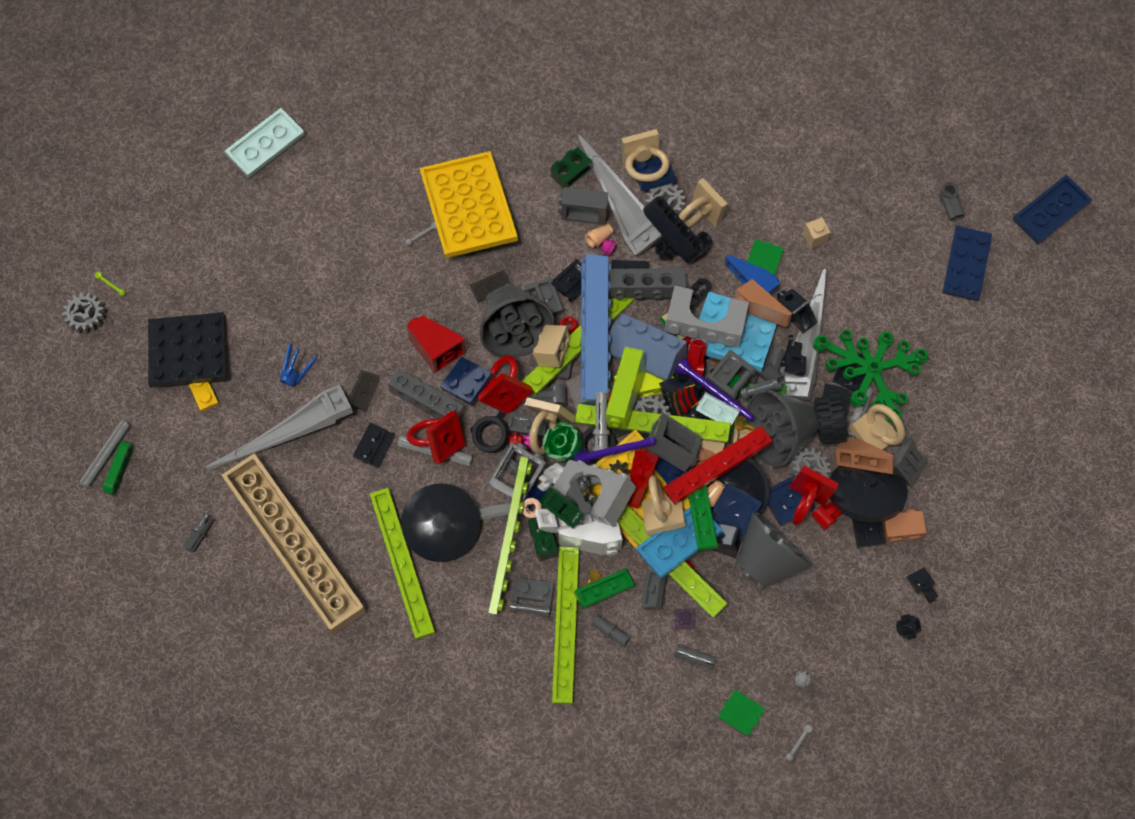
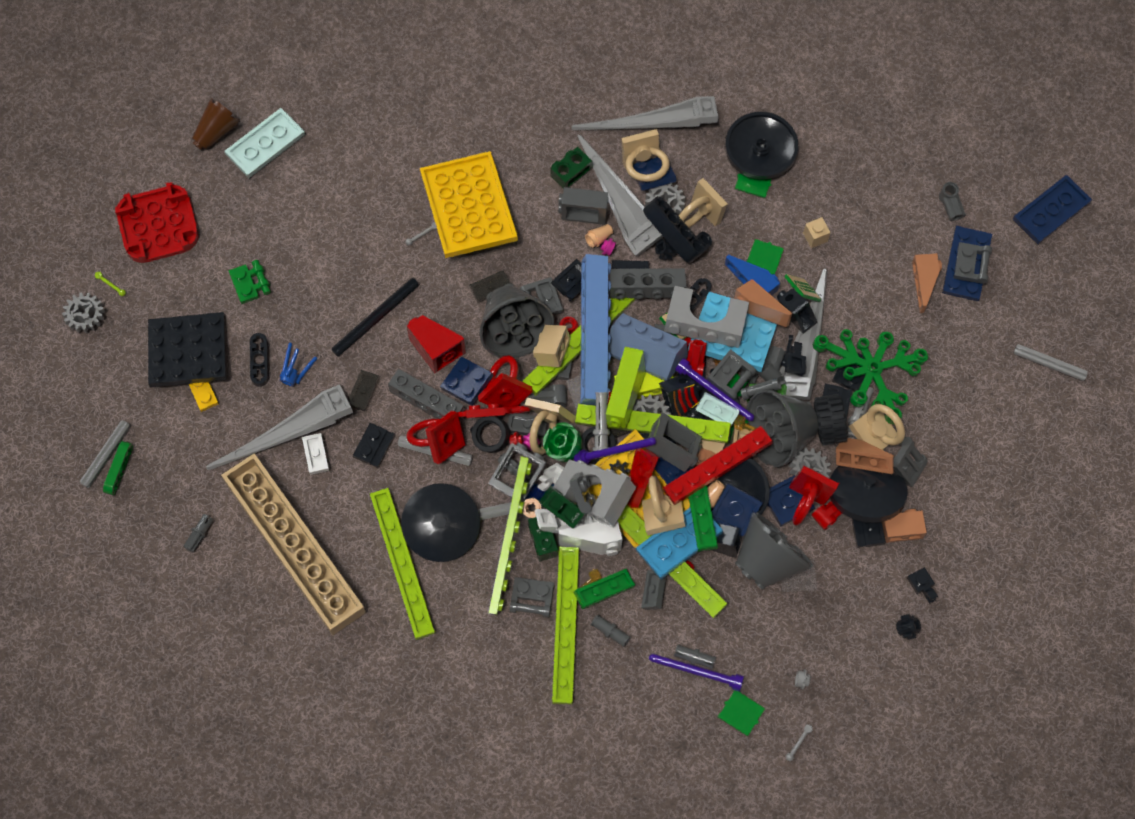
(157, 223): none -> red tile
(213, 125): none -> reddish brown cone
(243, 282): none -> green plate
(263, 352): none -> black beam
(315, 453): none -> white plate
(375, 317): none -> black axle
(492, 410): none -> red plate
(683, 114): none -> light grey plate
(684, 619): clear purple plate -> none
(733, 681): none -> dark purple piece
(753, 186): none -> green piece
(761, 145): none -> black dish
(802, 287): none -> green piece
(926, 270): none -> nougat slope
(966, 262): none -> dark grey plate
(1050, 362): none -> light grey axle

